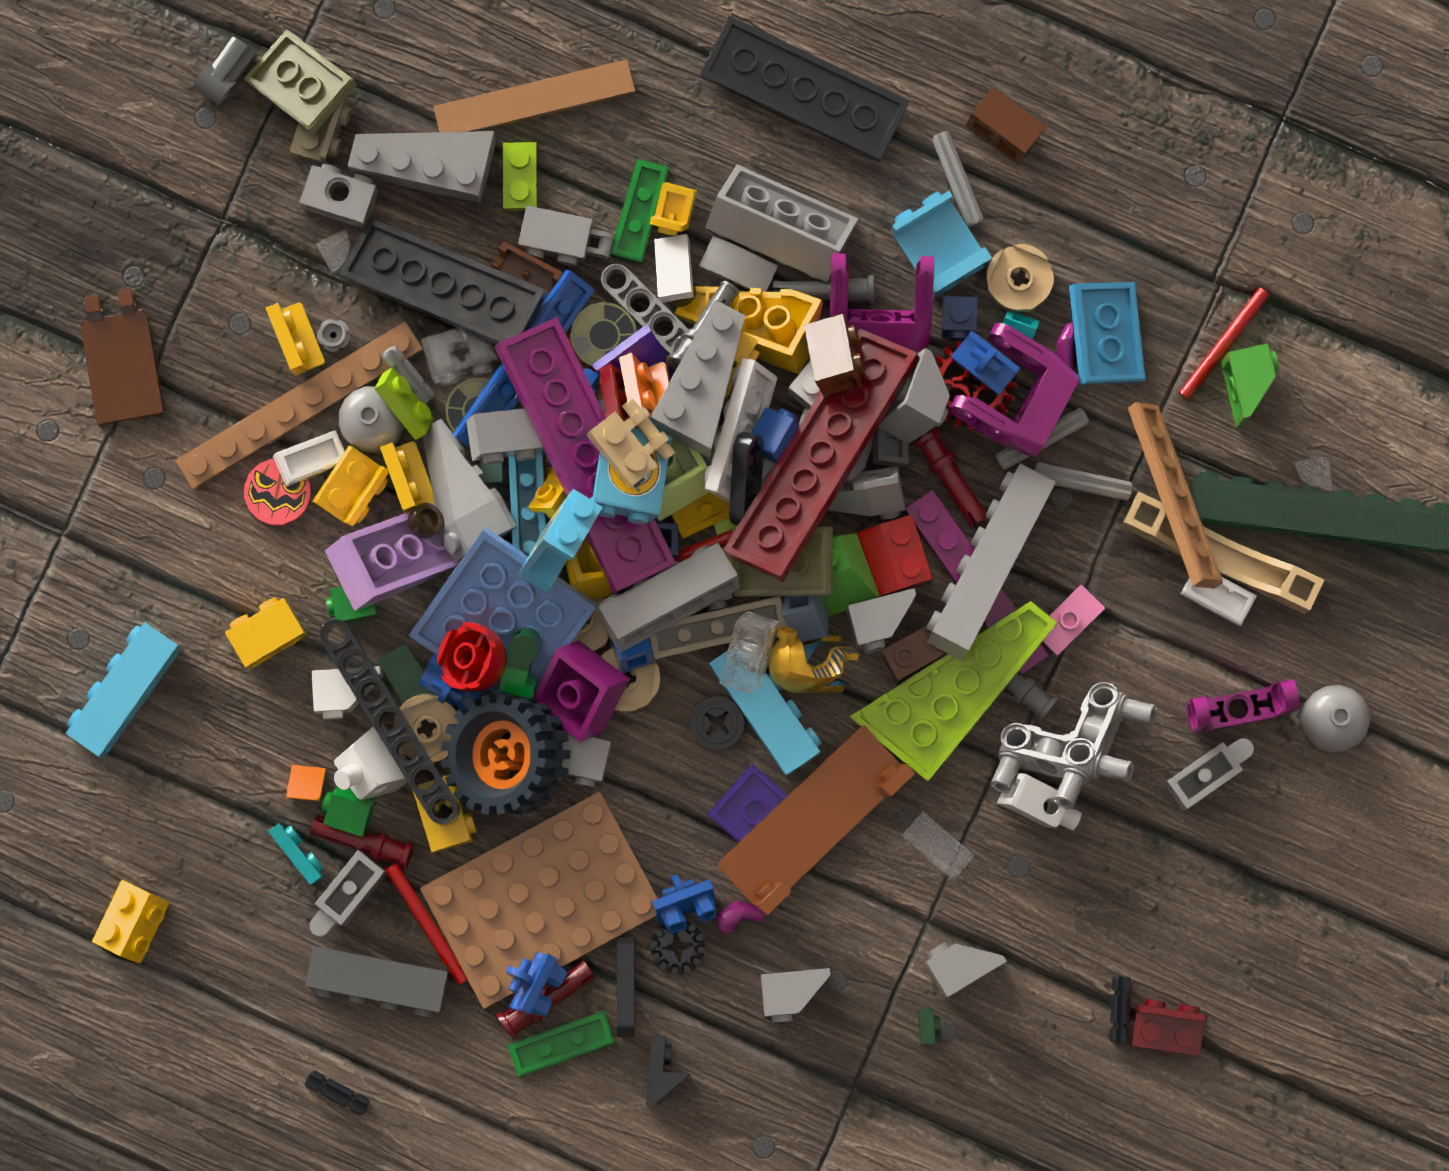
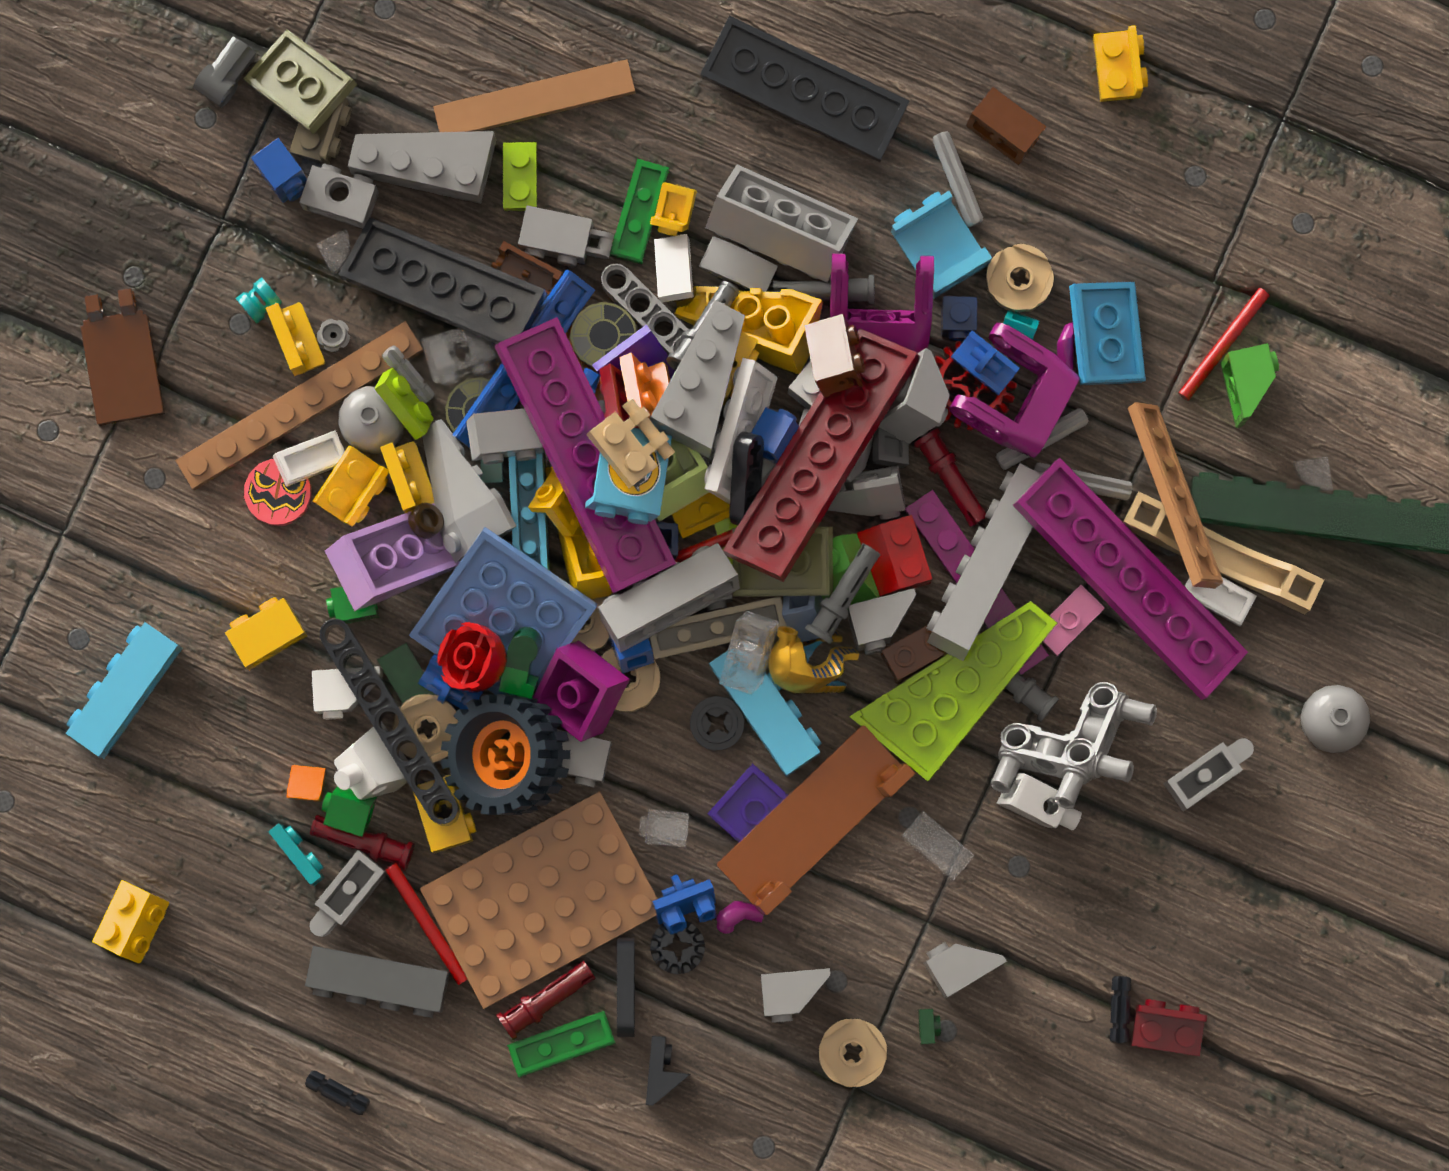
(252, 304): none -> teal wheel
(280, 171): none -> blue brick
(530, 980): blue hips -> none
(560, 540): medium azure panel -> none
(665, 828): none -> clear brick
(835, 607): none -> dark grey pin
(872, 1055): none -> tan plate
(1119, 64): none -> yellow bracket
(1130, 578): none -> magenta plate
(1282, 693): magenta connector -> none

